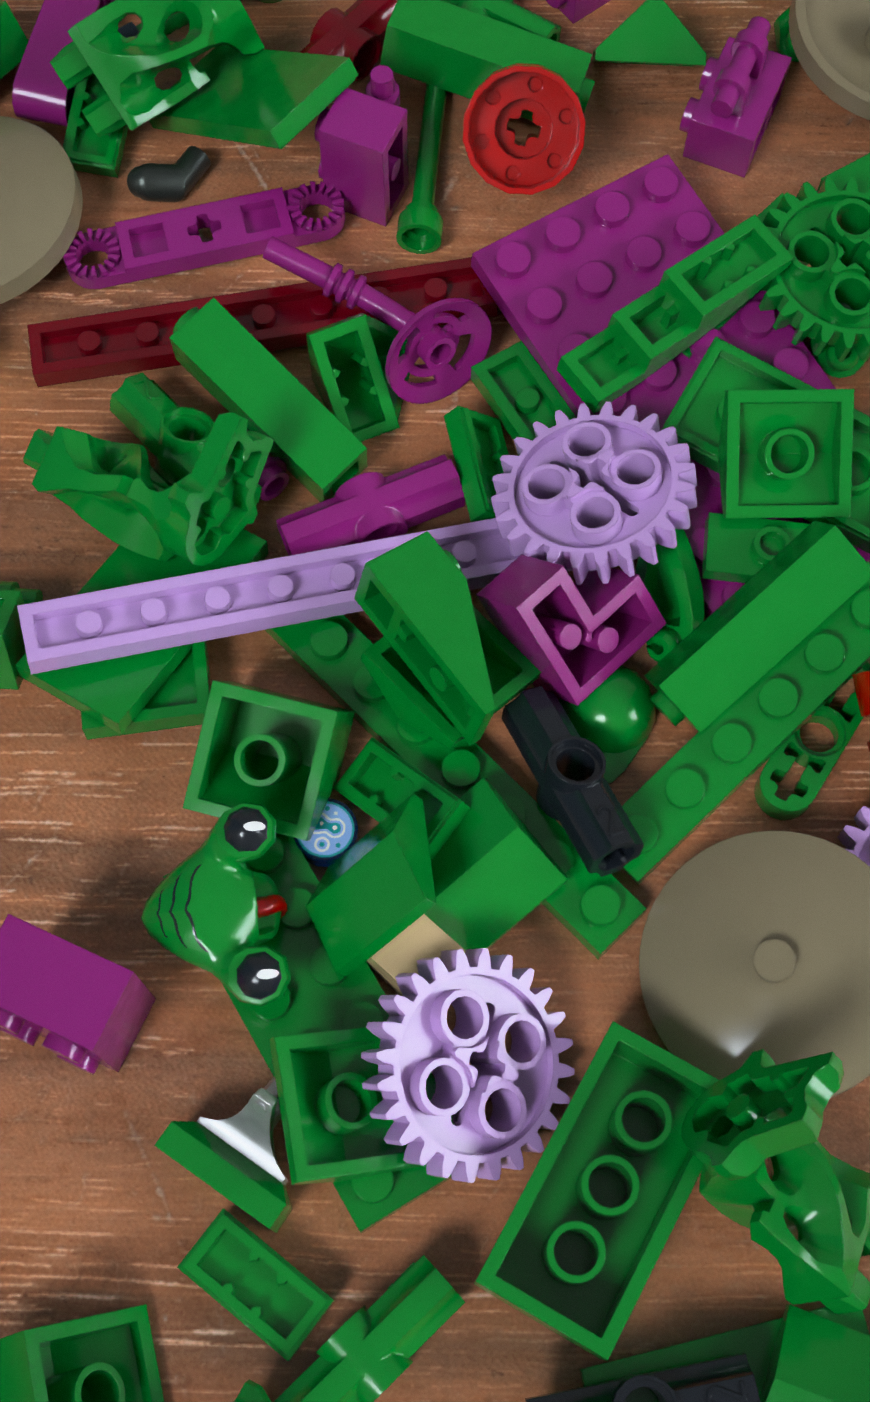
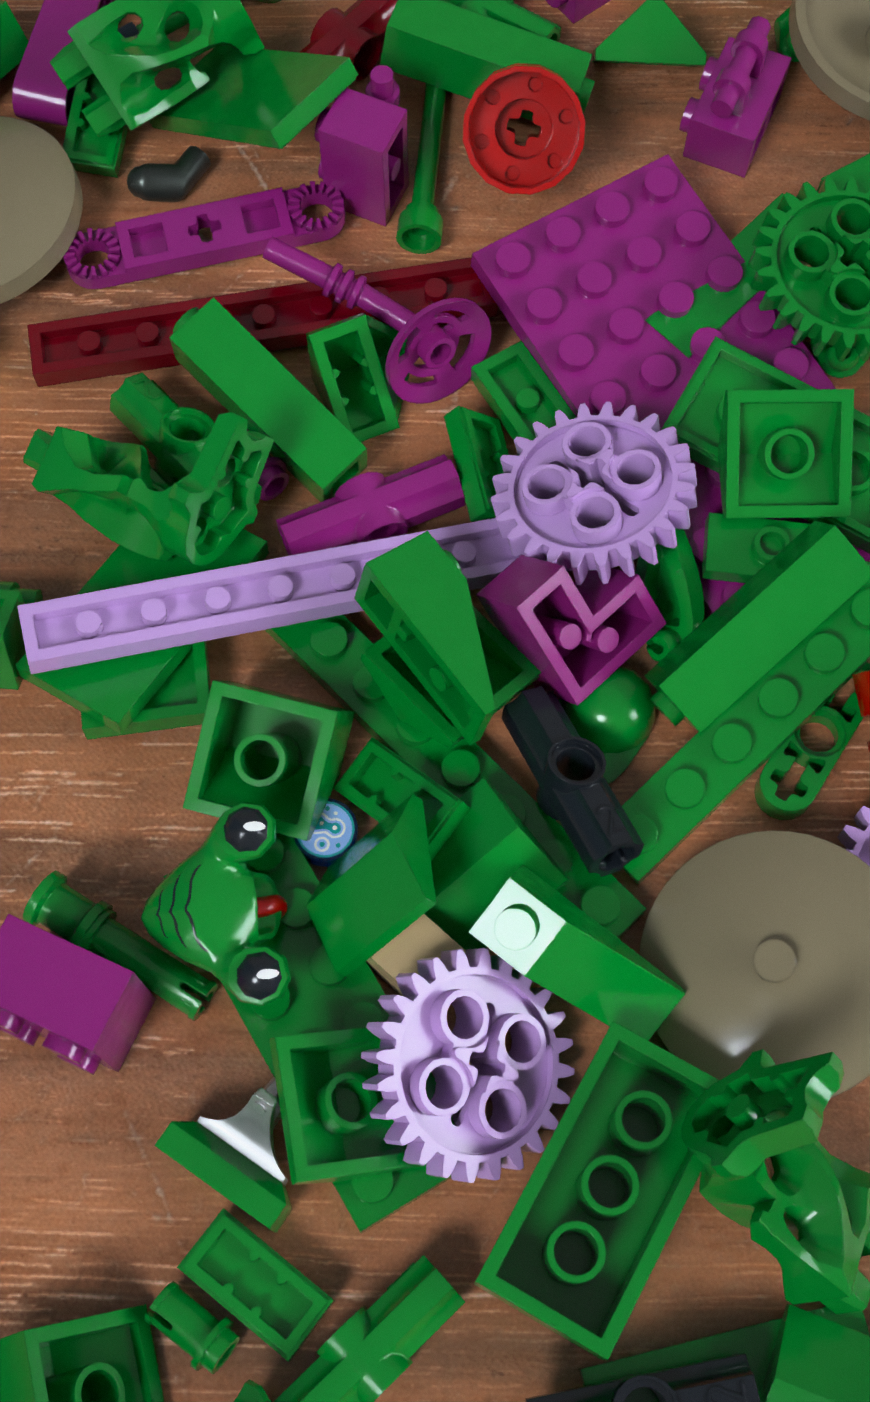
(96, 930): none -> green pin
(193, 1328): none -> green pin
(574, 956): none -> green slope
(675, 313): green slope -> none

